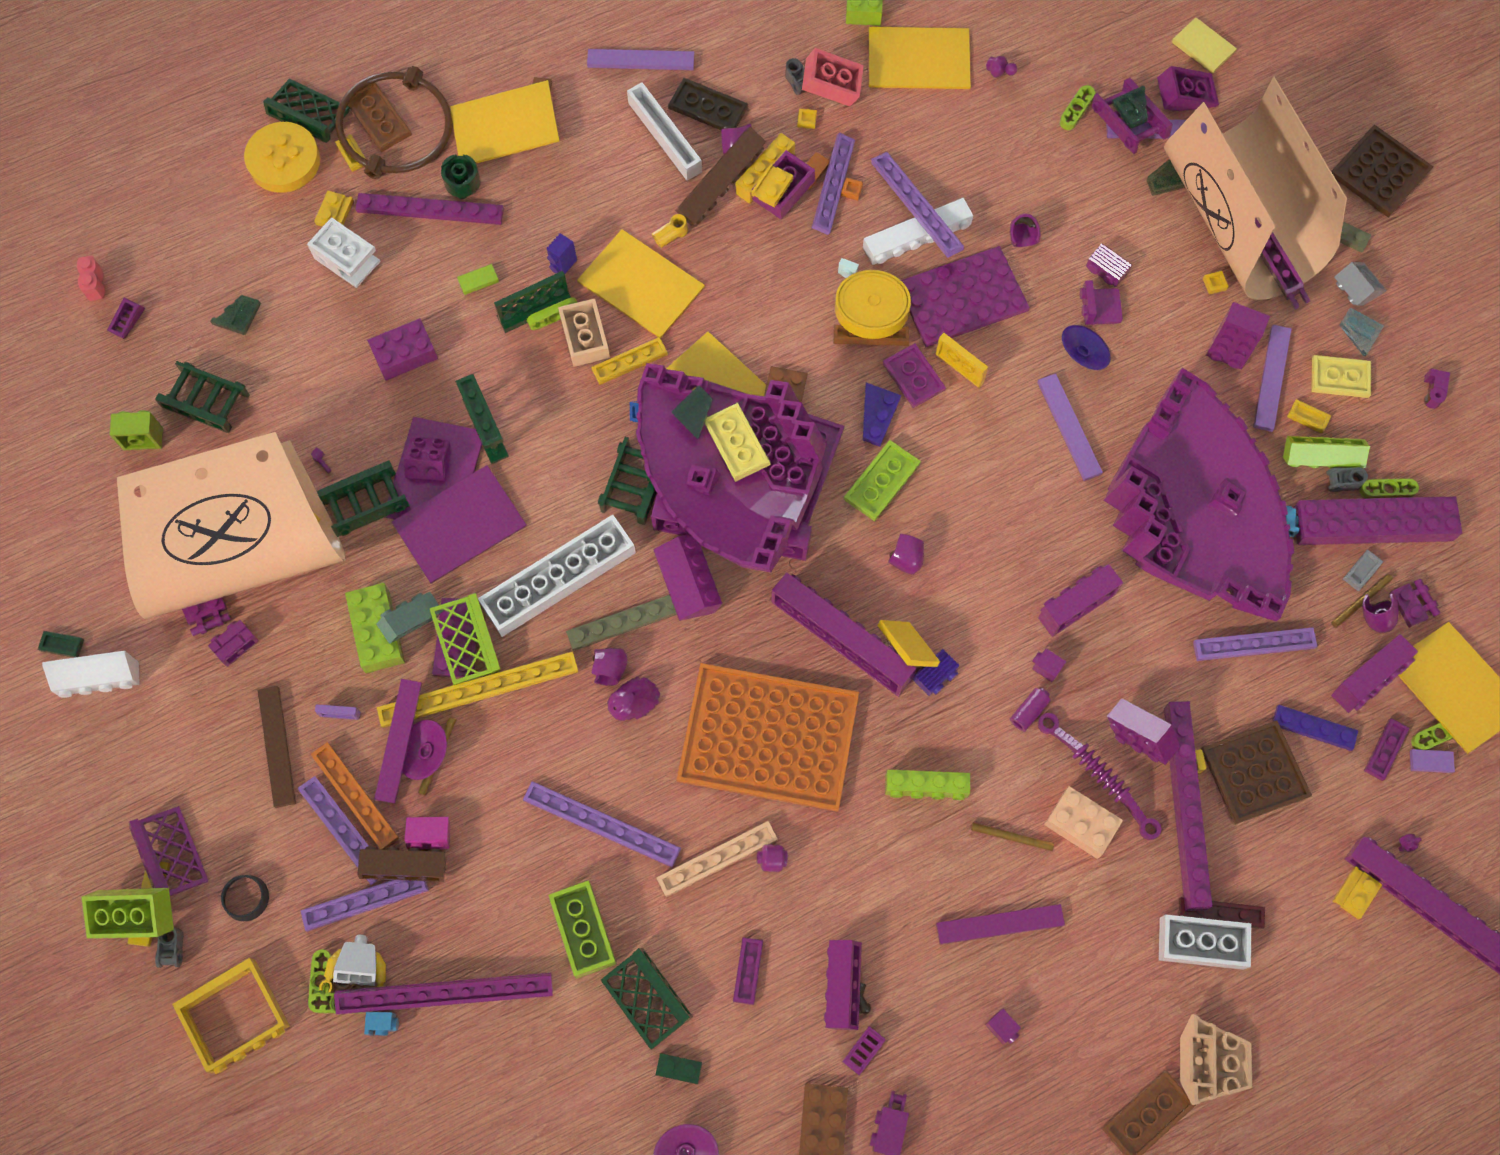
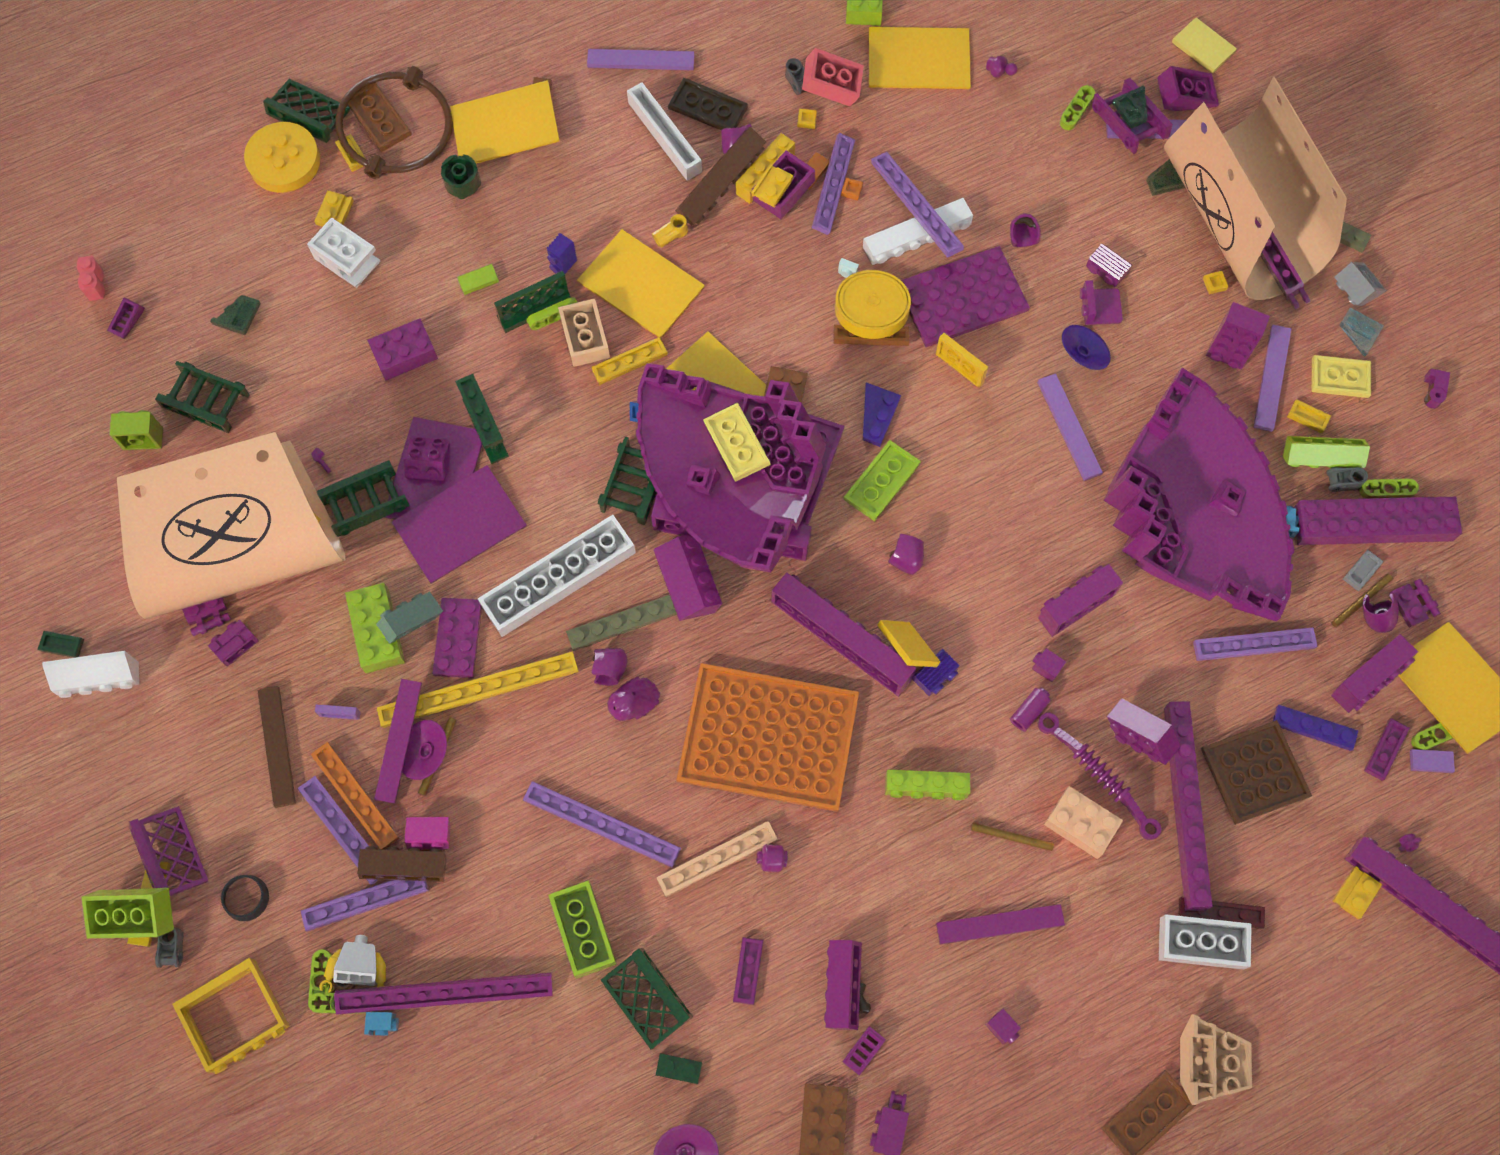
(429, 208): magenta plate -> none
(481, 632): lime fence -> none
(693, 410): clear green wing -> none
(914, 375): magenta plate -> none
(1201, 766): yellow tile -> none
(1381, 170): reddish brown plate -> none

